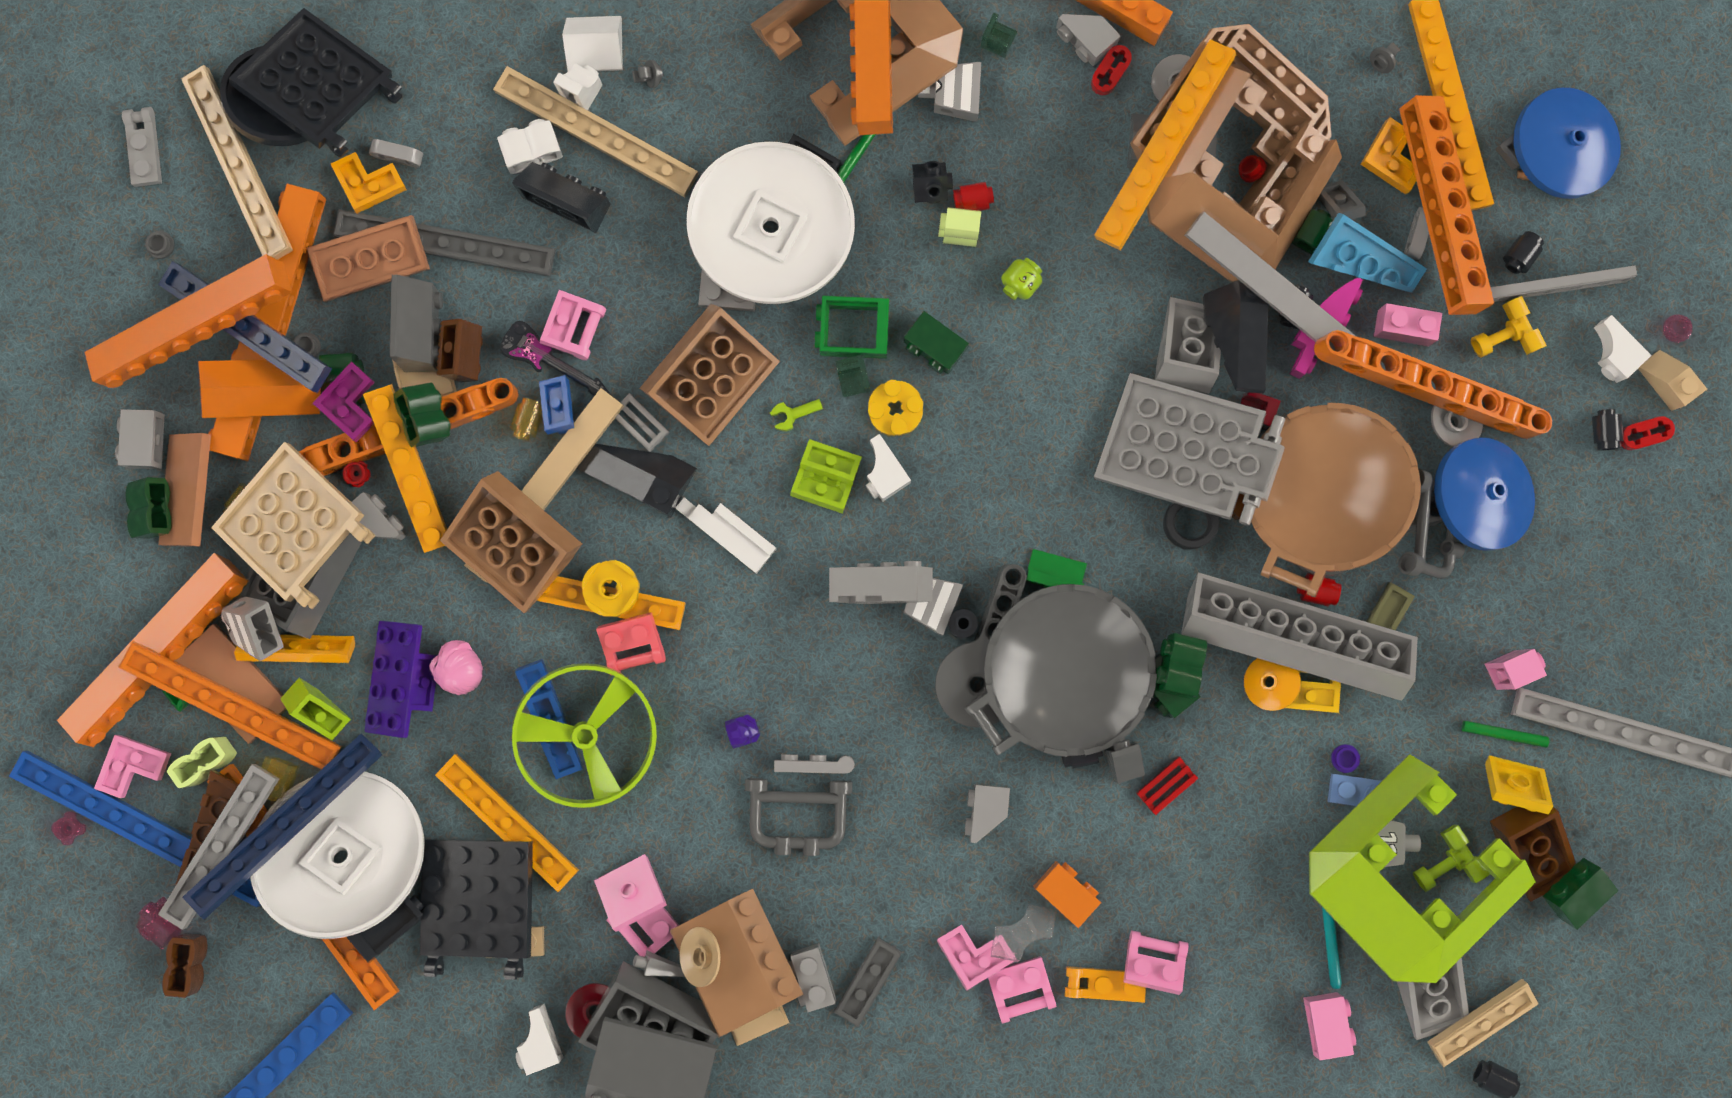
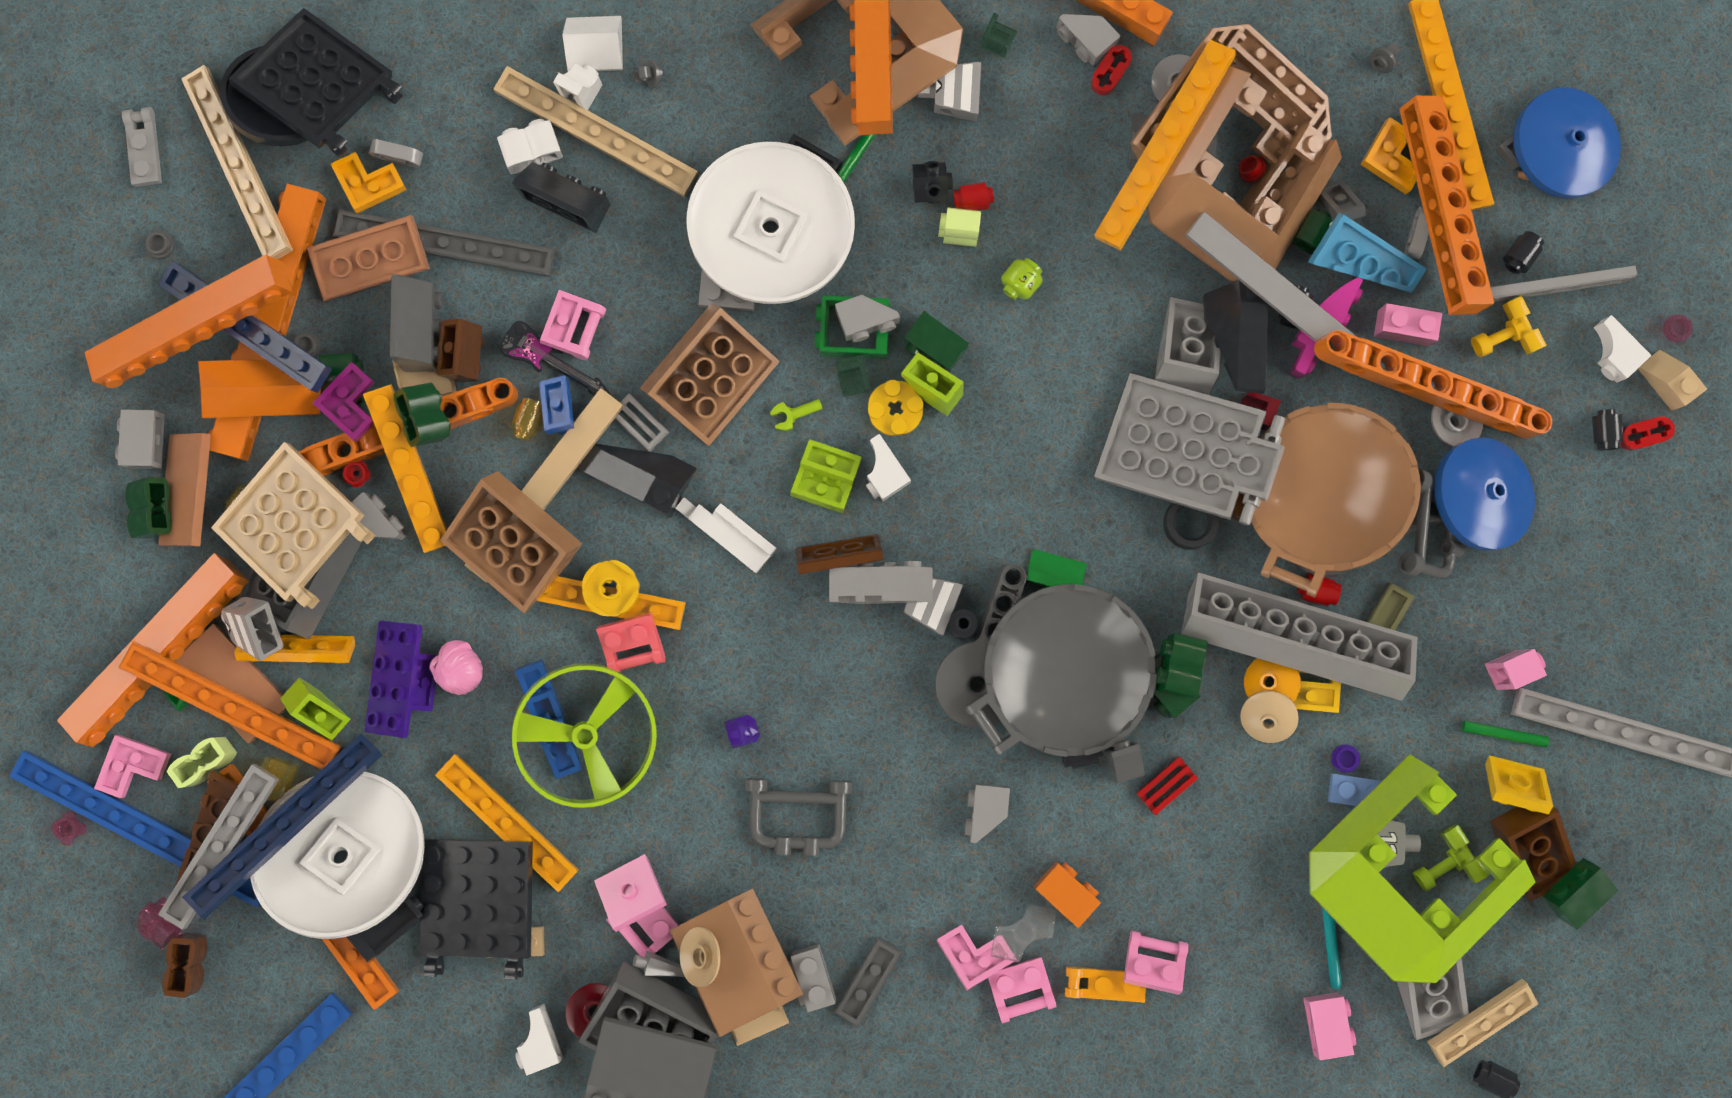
(815, 764): light grey plate -> none
(839, 554): none -> reddish brown tile
(863, 316): none -> light grey slope
(933, 383): none -> lime slope
(1269, 706): none -> tan dish

